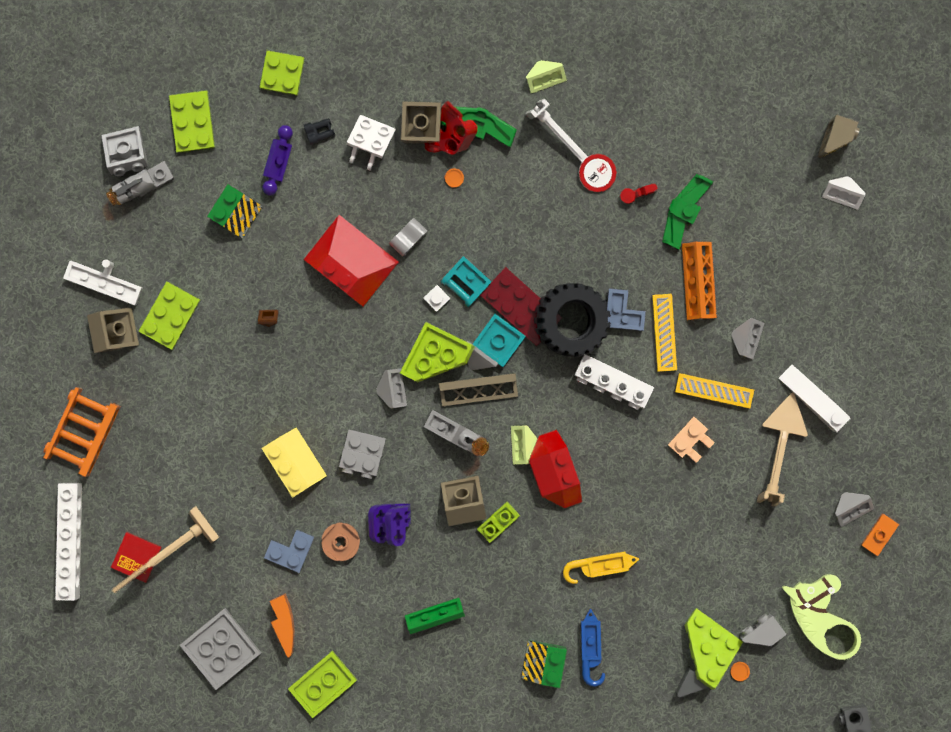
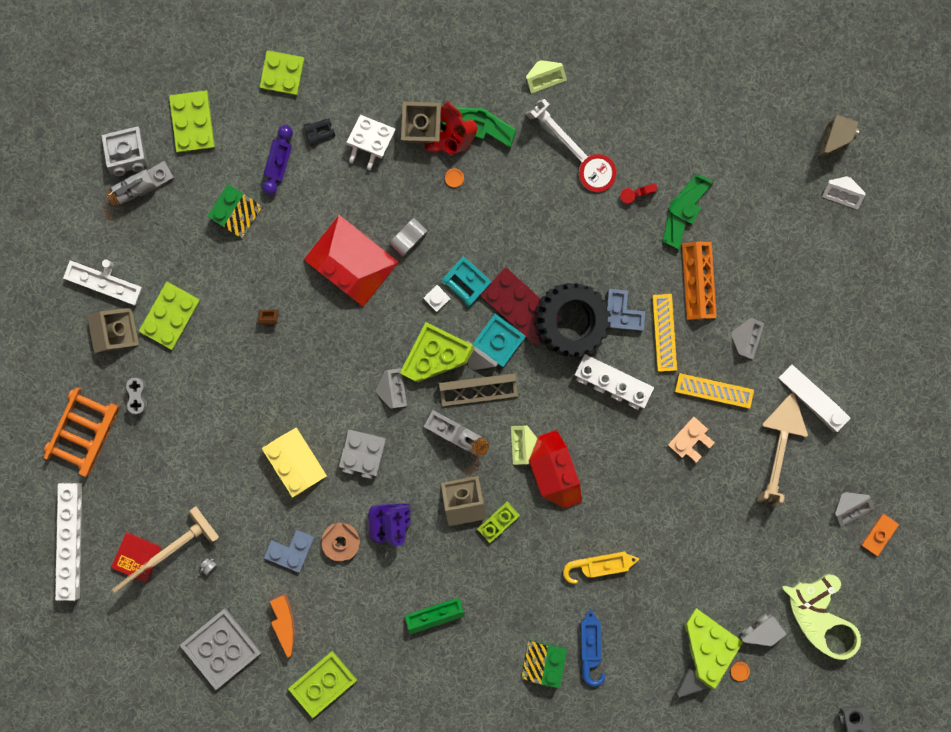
(136, 396): none -> light grey axle
(208, 566): none -> light grey plate

